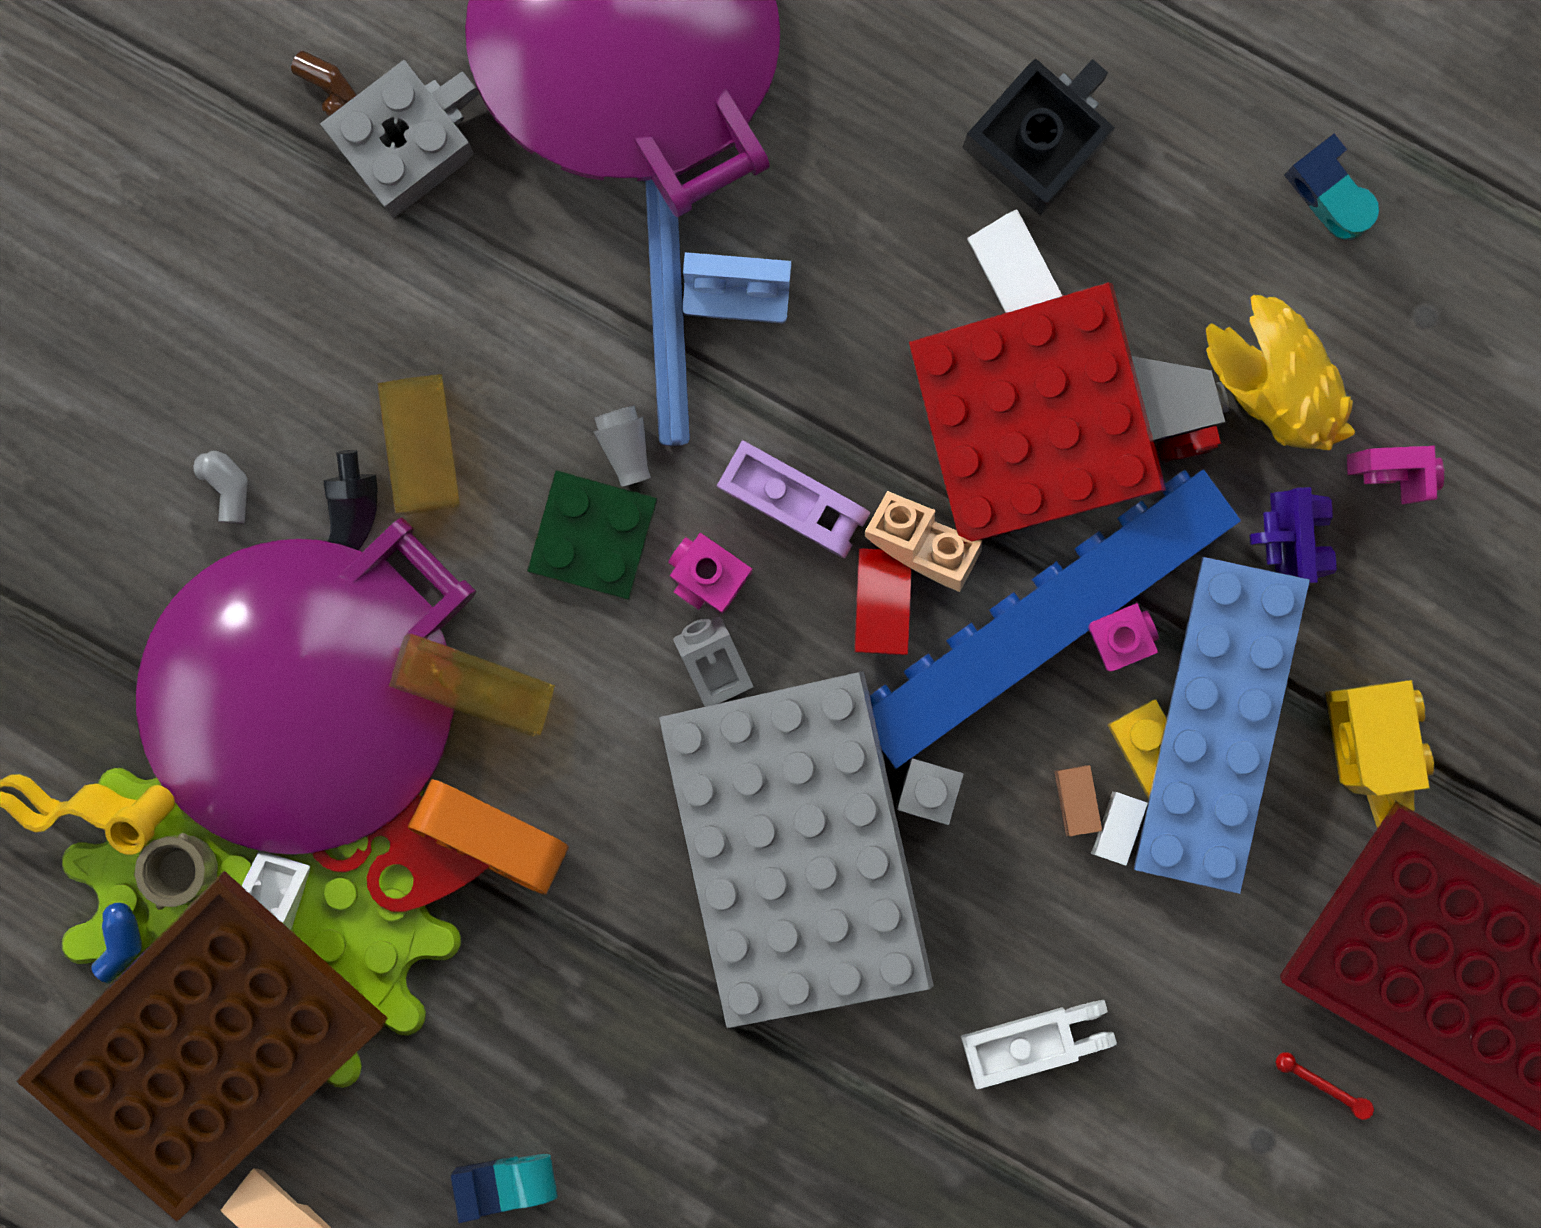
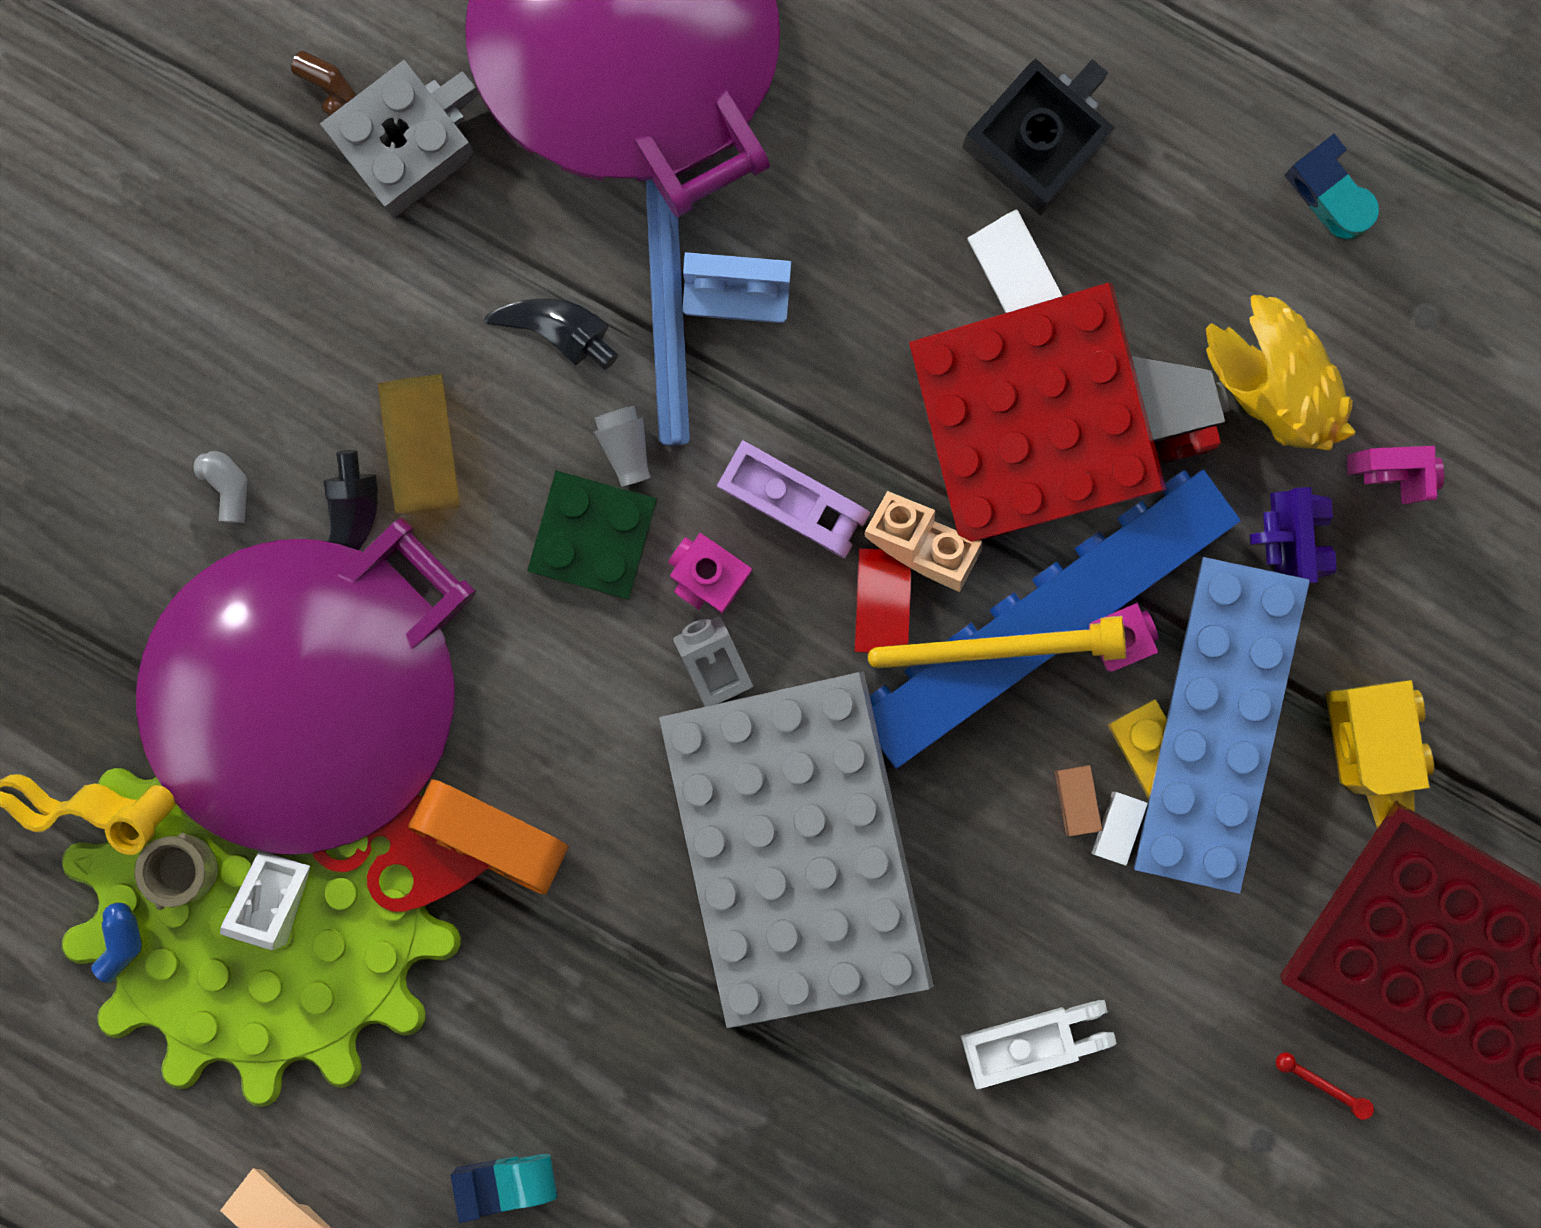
(202, 1047): reddish brown plate -> none
(471, 685): clear yellow plate -> none
(563, 324): none -> black bar
(928, 791): light grey brick -> none
(1102, 639): none -> yellow piece

